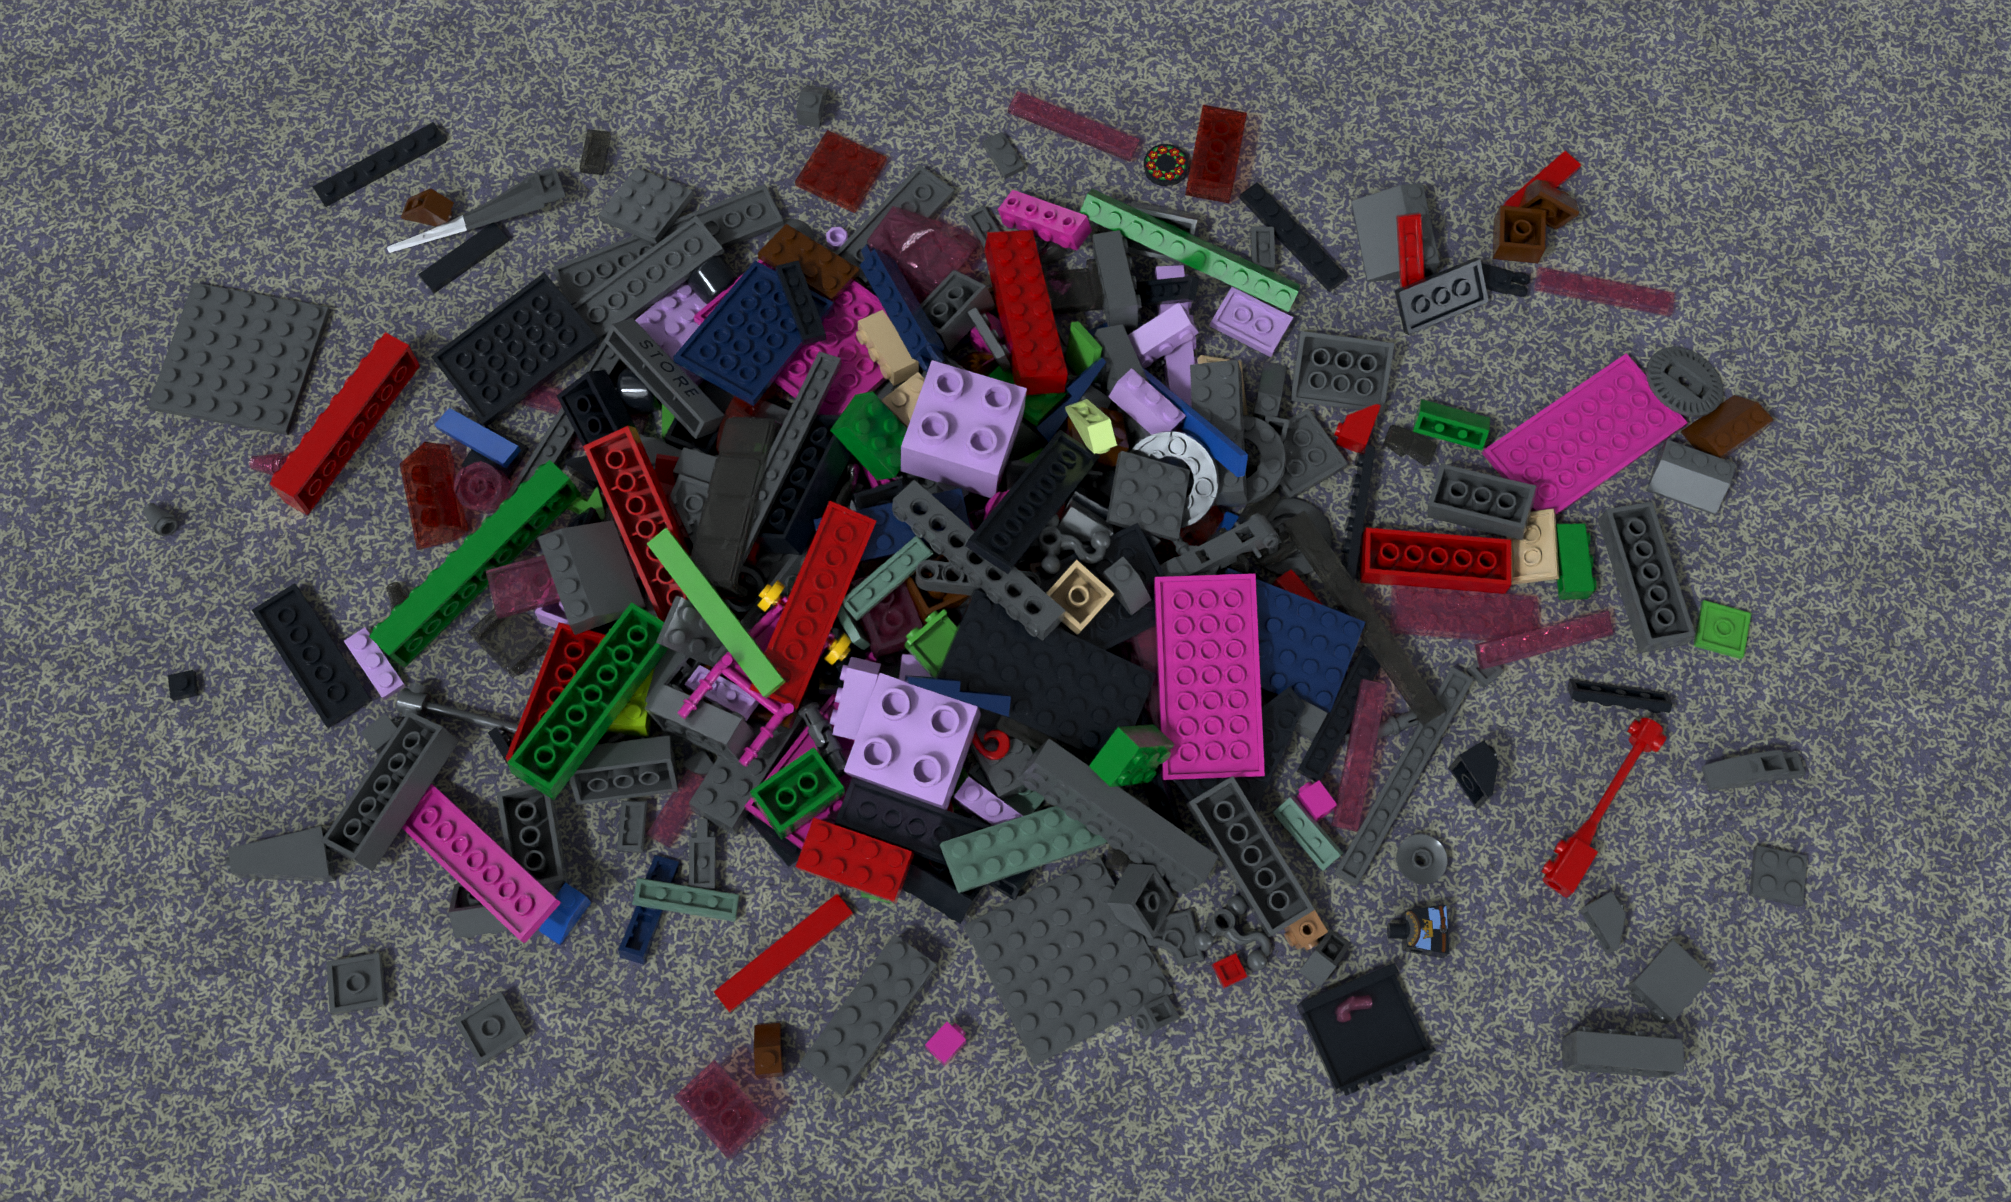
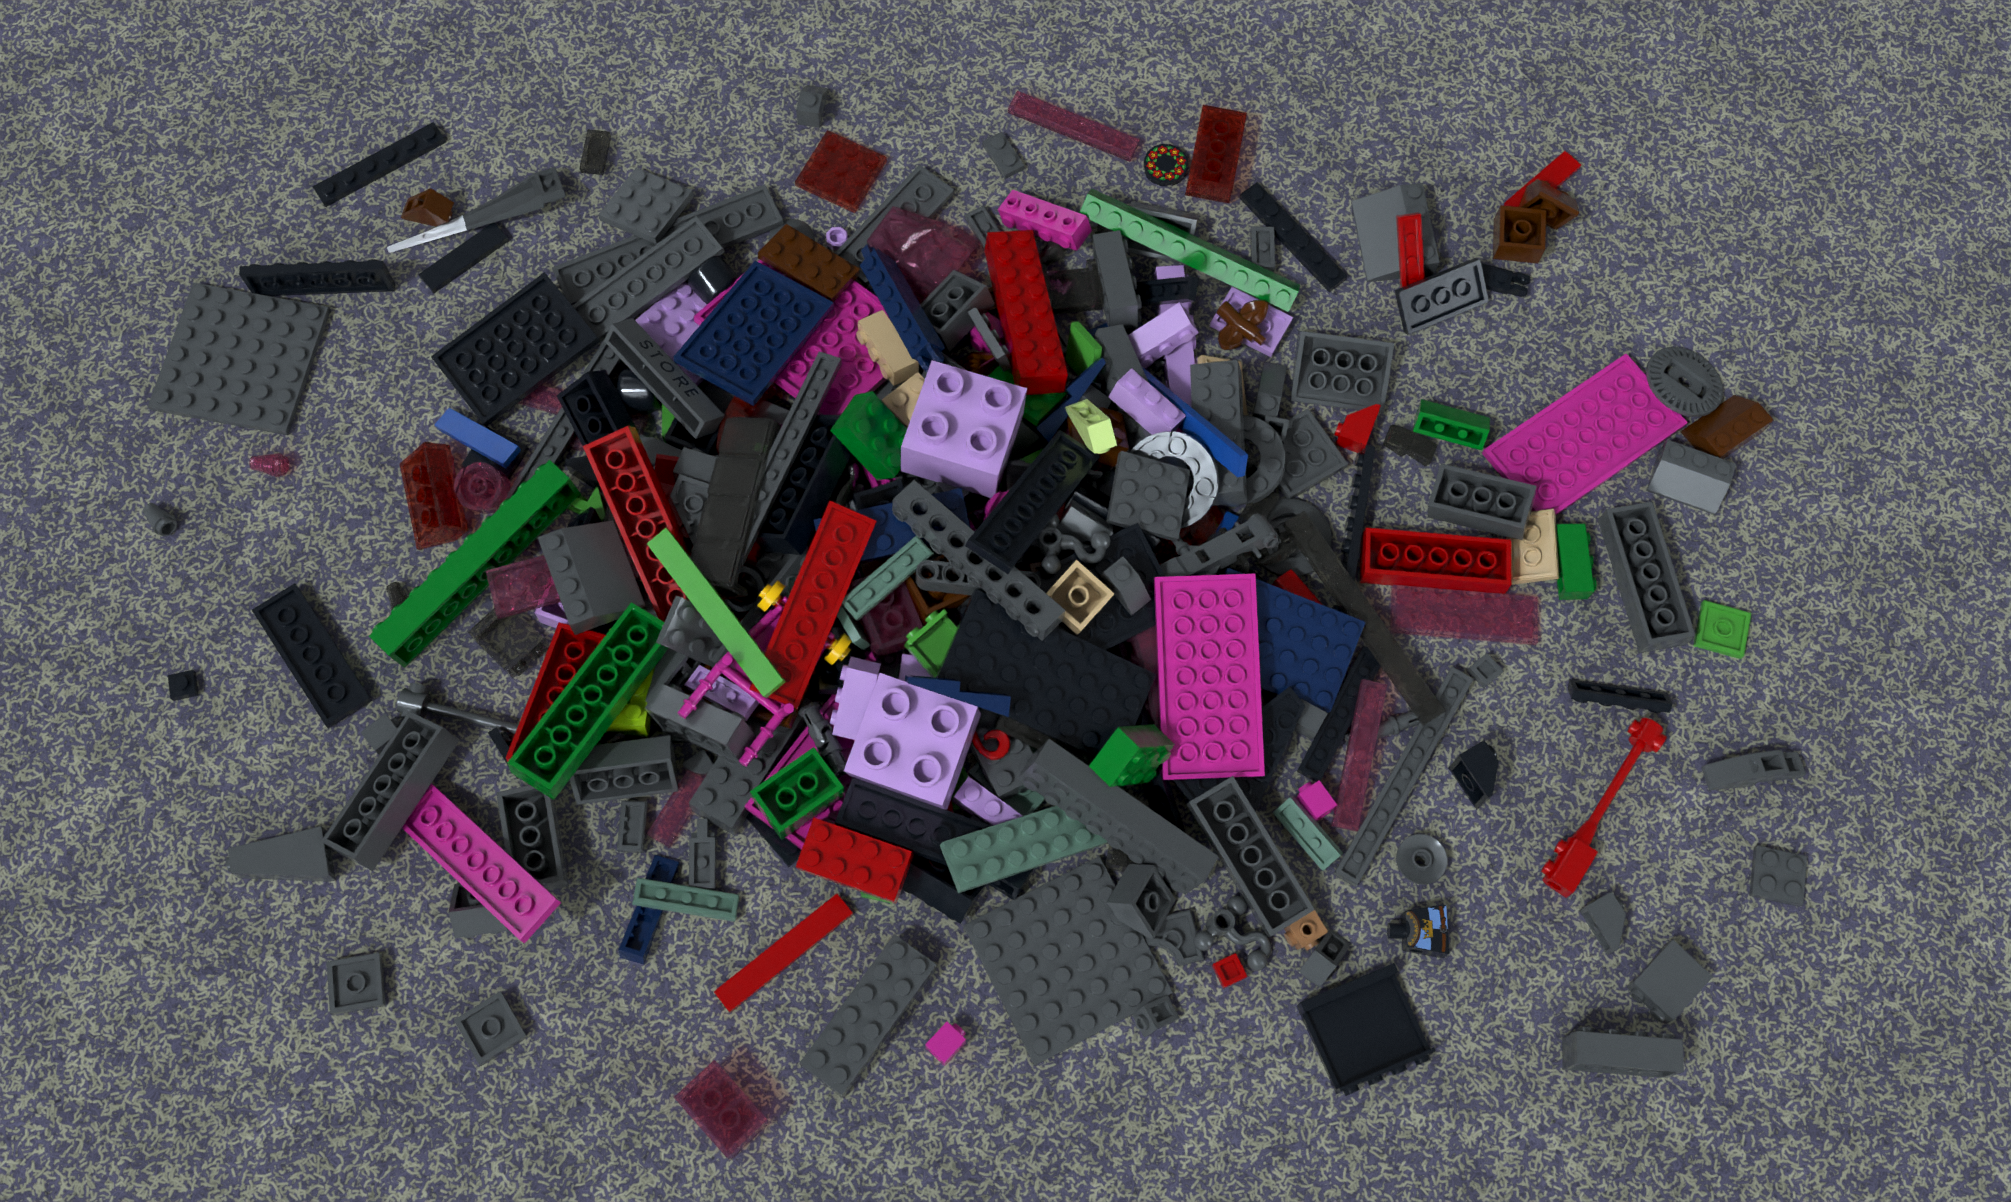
(317, 278): none -> black plate
(345, 423): red brick -> none
(374, 664): lavender plate -> none
(566, 915): blue slope -> none
(768, 1051): reddish brown slope -> none
(800, 302): black plate -> none
(1242, 324): none -> reddish brown plant
(1350, 1004): clear pink arm -> none
(1543, 639): clear pink plate -> none
(1604, 291): clear pink plate -> none

